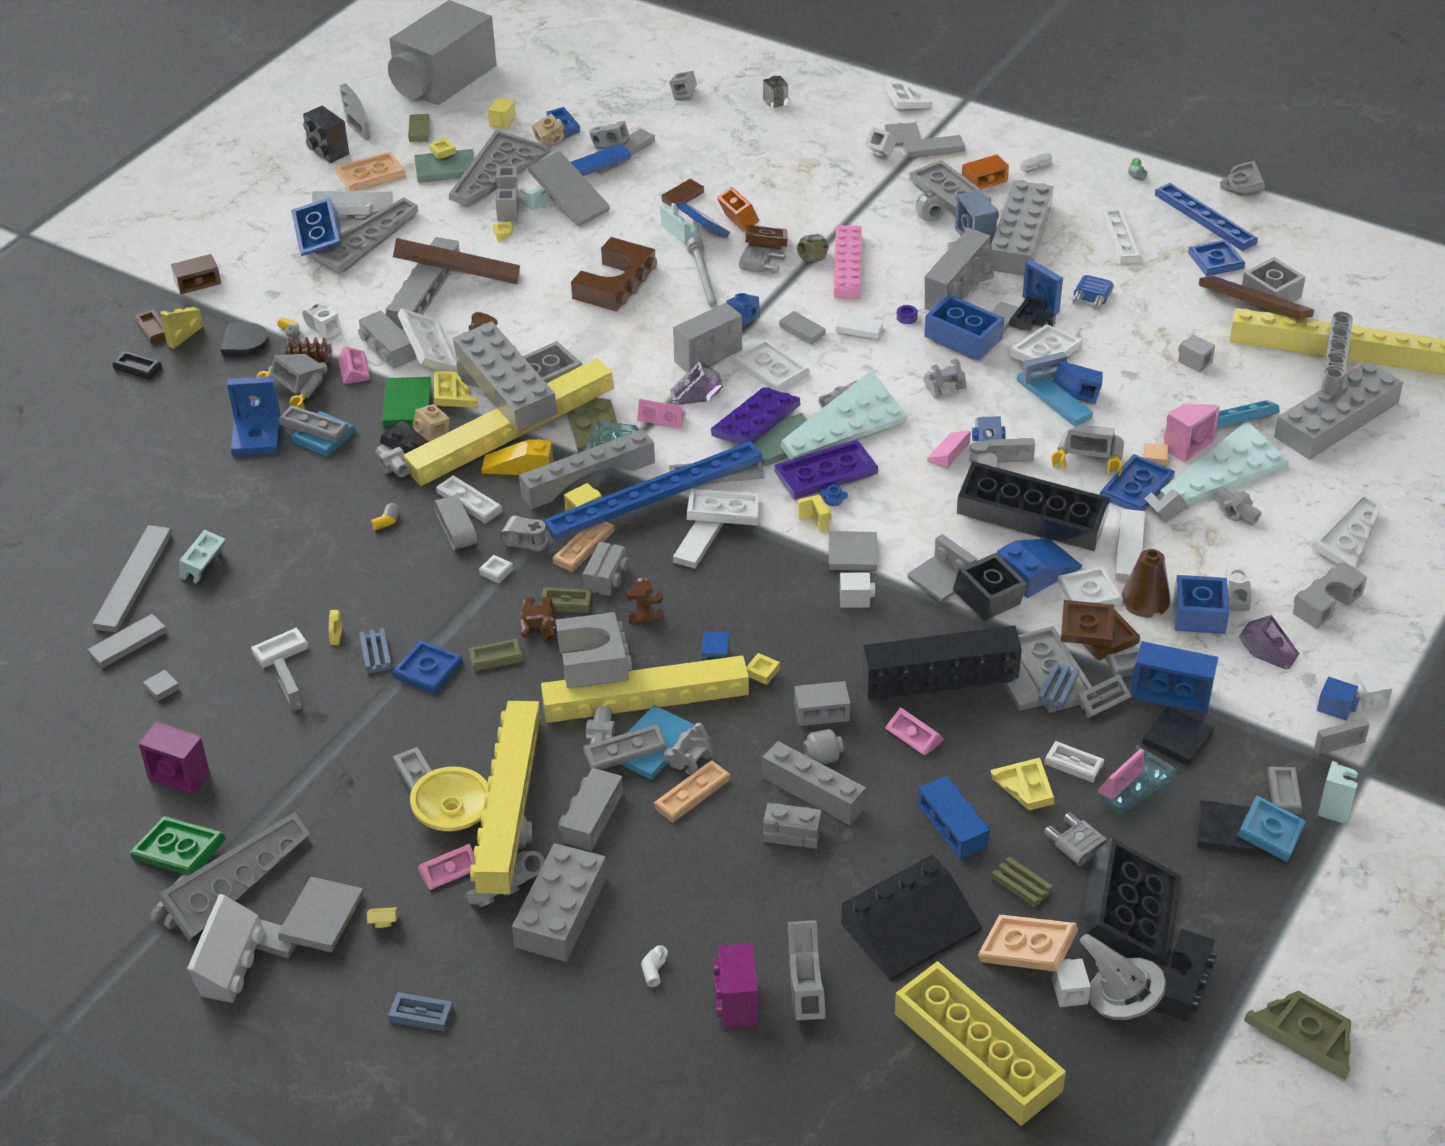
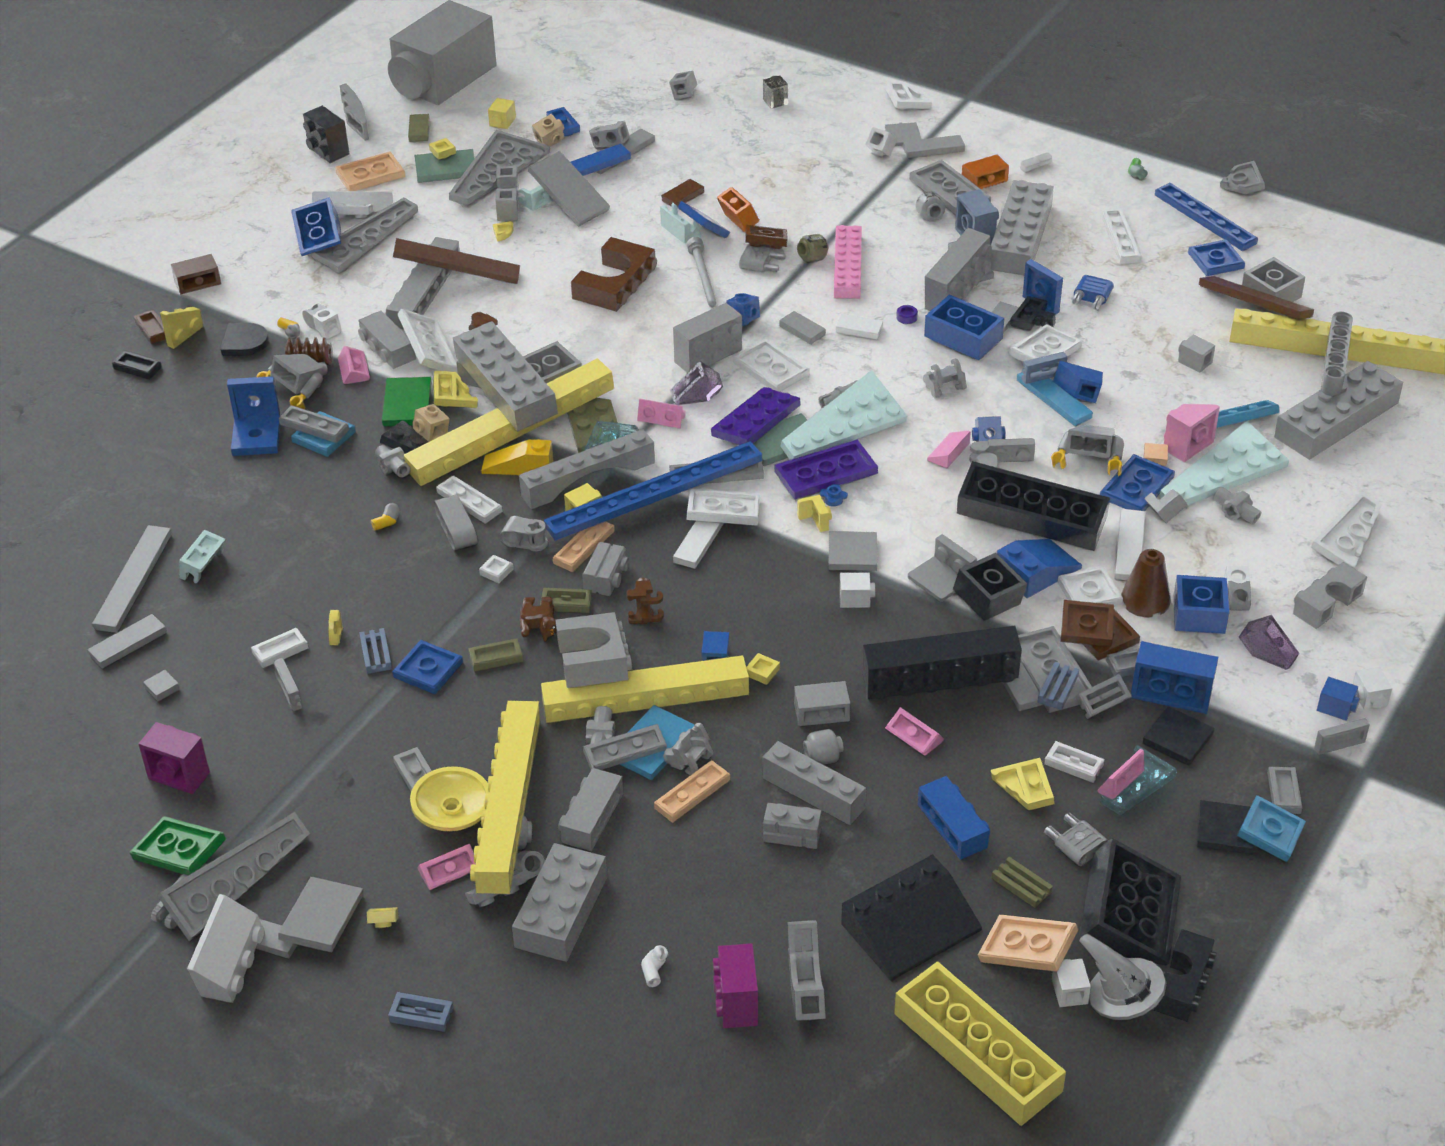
(1307, 1029): olive wing -> none
(1338, 794): light aqua hinge -> none

